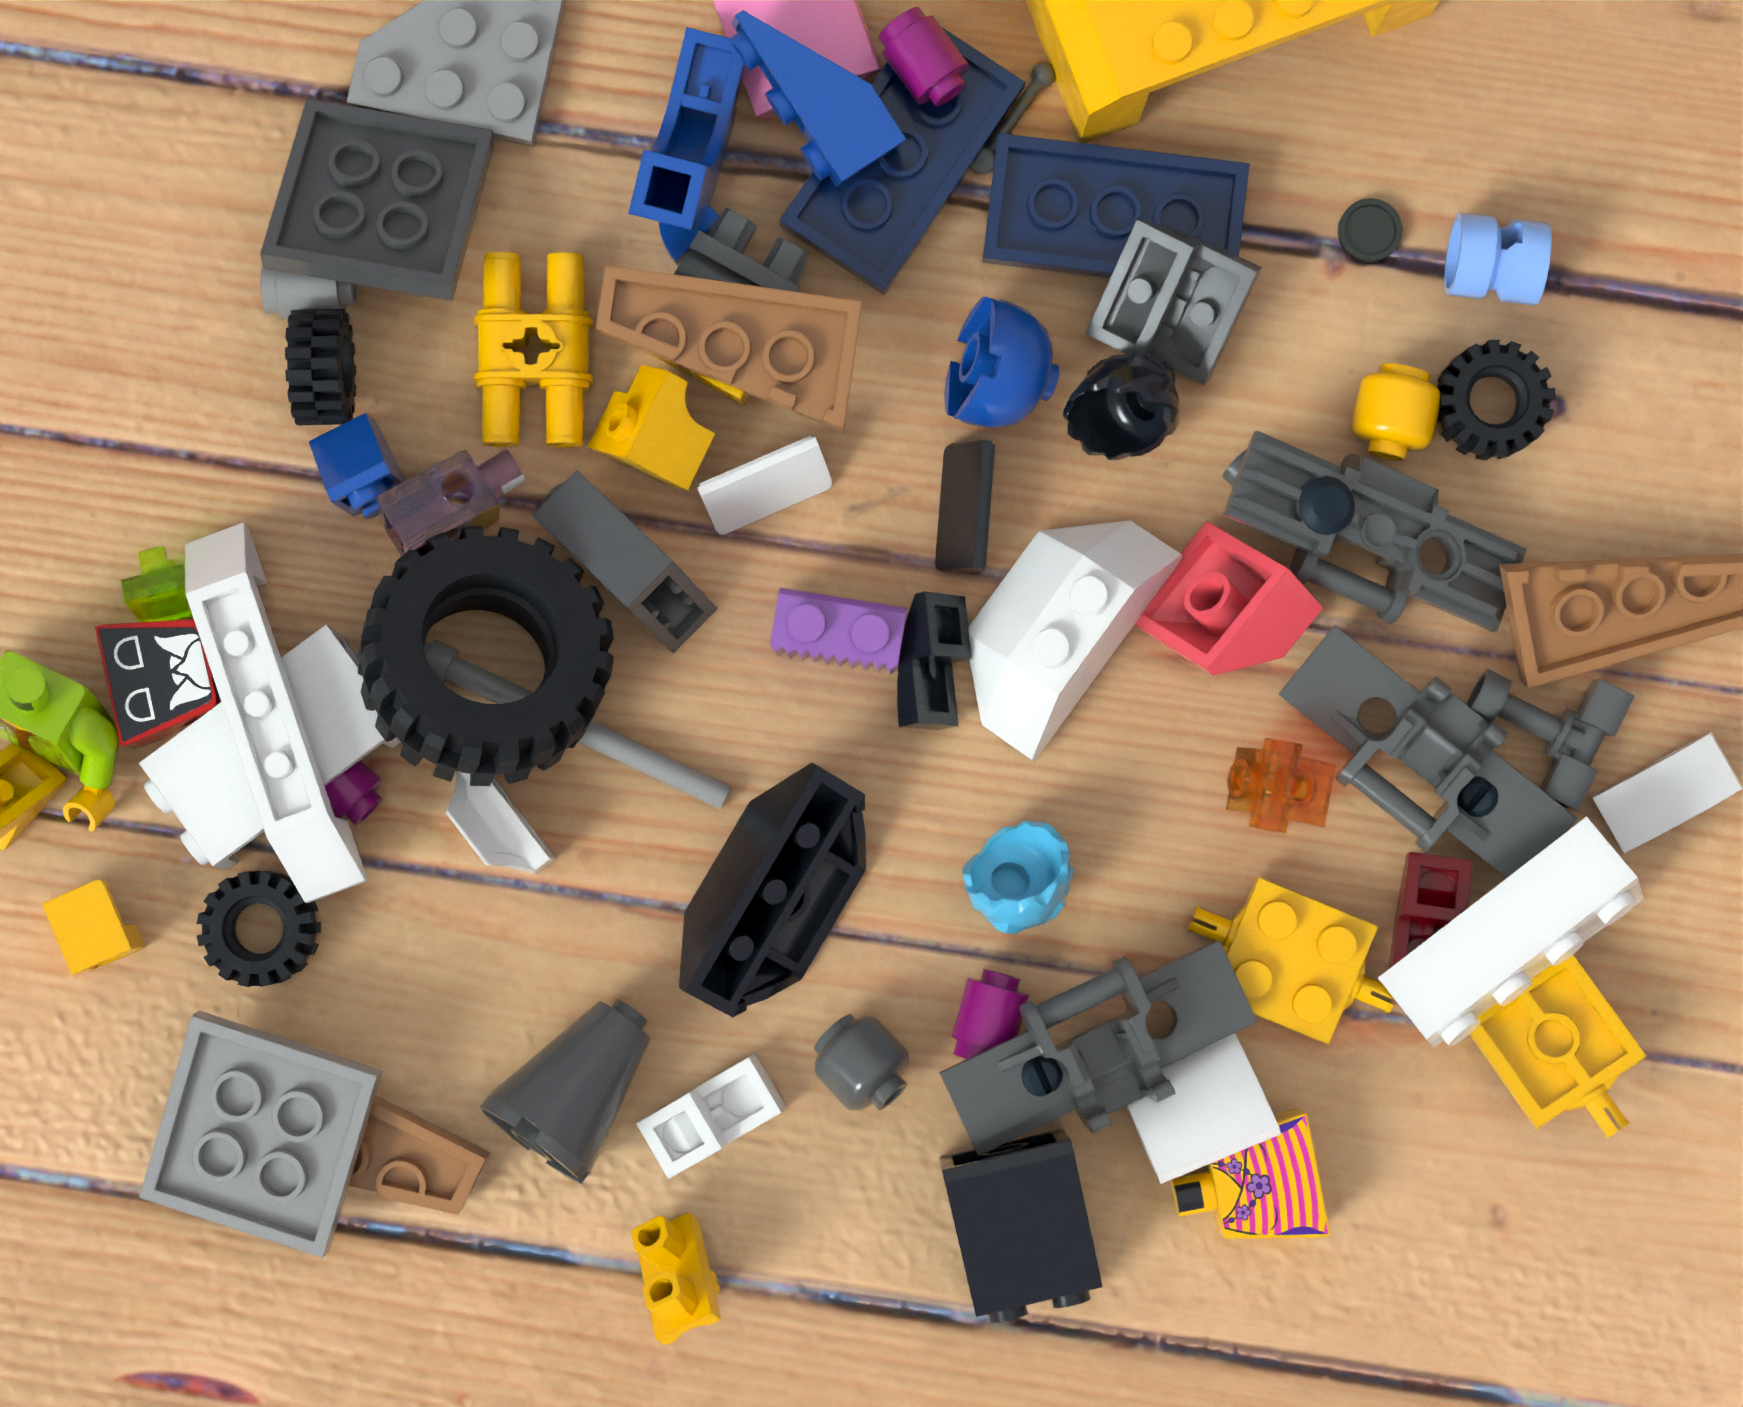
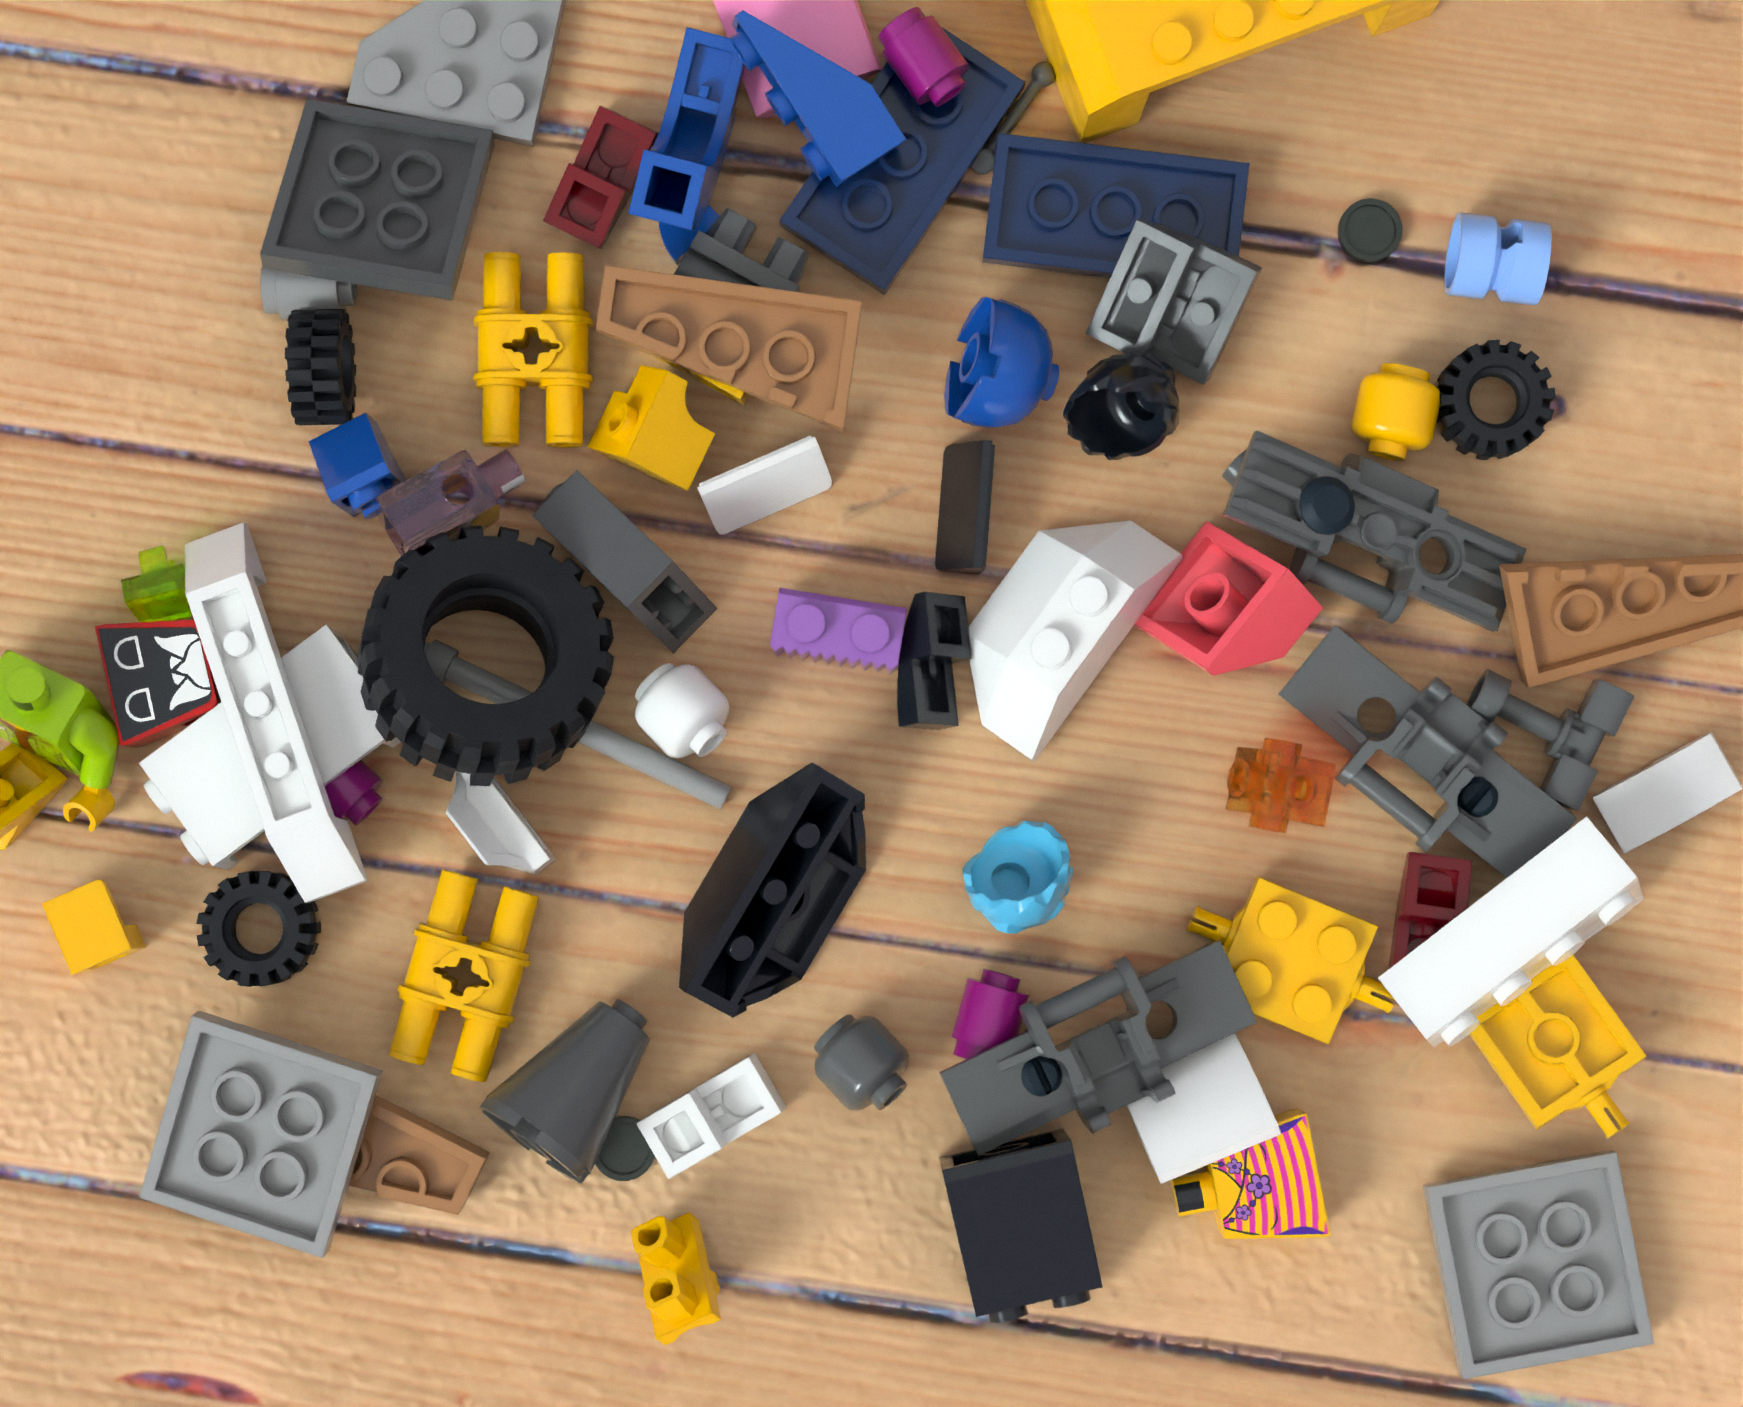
(430, 990): none -> yellow pin
(600, 178): none -> dark red slope
(625, 1151): none -> pearl dark grey piece
(682, 710): none -> white head
(1538, 1264): none -> light grey plate

